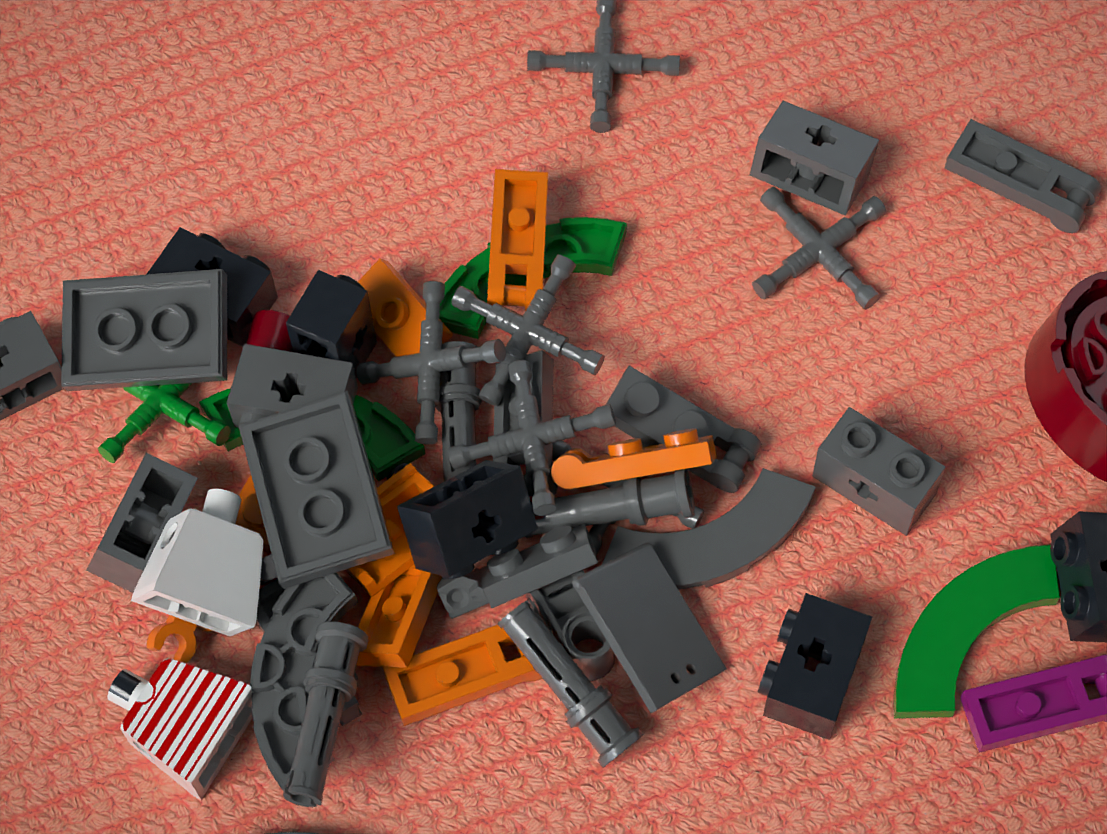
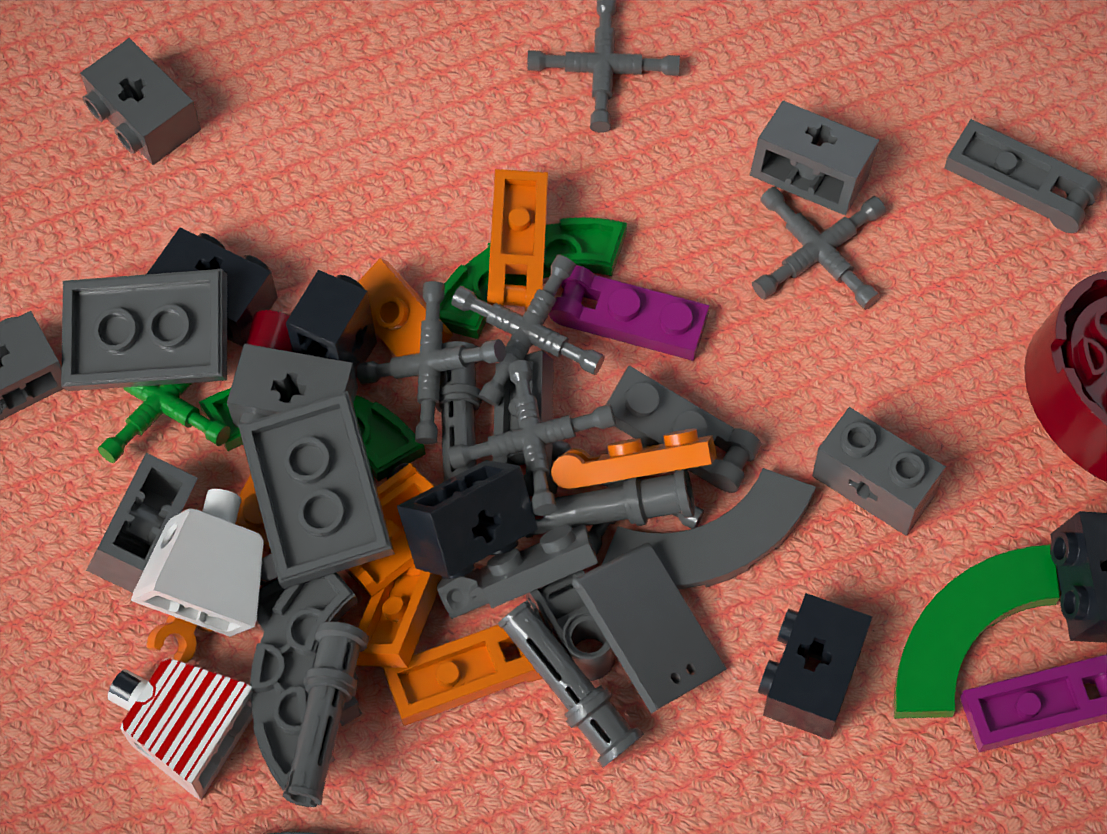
(140, 102): none -> dark grey brick
(631, 314): none -> magenta plate

